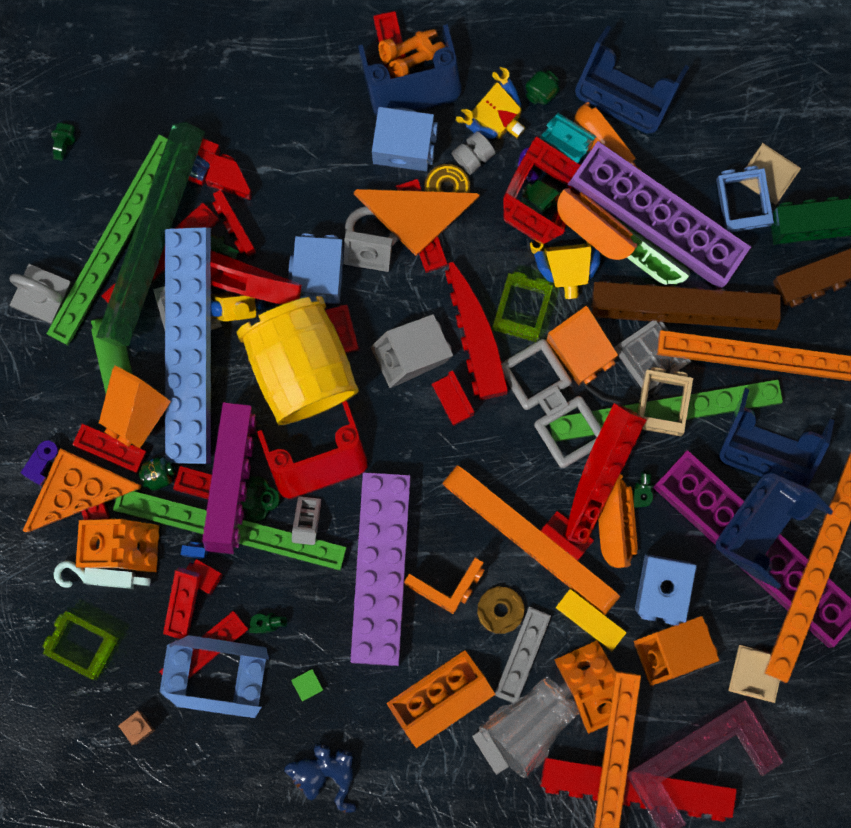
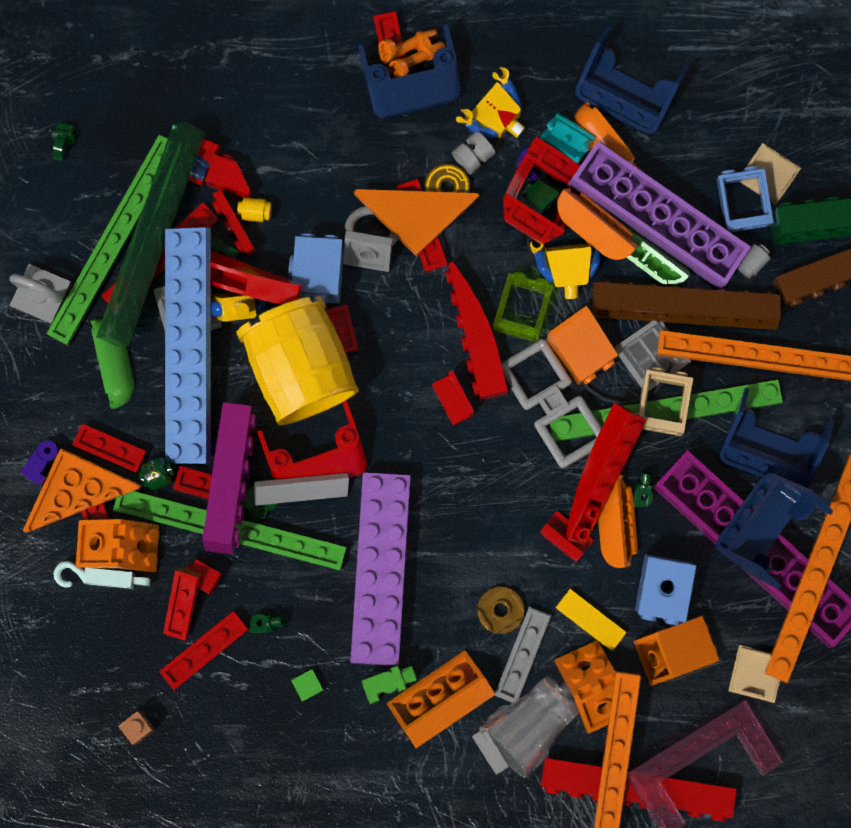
(99, 659): clear neon green window -> none
(131, 408): orange slope -> none
(194, 550): blue plate -> none
(248, 678): medium blue wedge -> none
(254, 209): none -> yellow brick
(301, 489): none -> light grey tile
(301, 533): light grey slope -> none
(310, 774): dark blue animal -> none
(388, 682): none -> bright green hips
(404, 138): medium blue brick -> none
(411, 350): light grey slope -> none
(461, 593): orange bracket -> none
(531, 540): orange beam -> none
(542, 87): dark green head -> none
(754, 260): none -> light grey brick

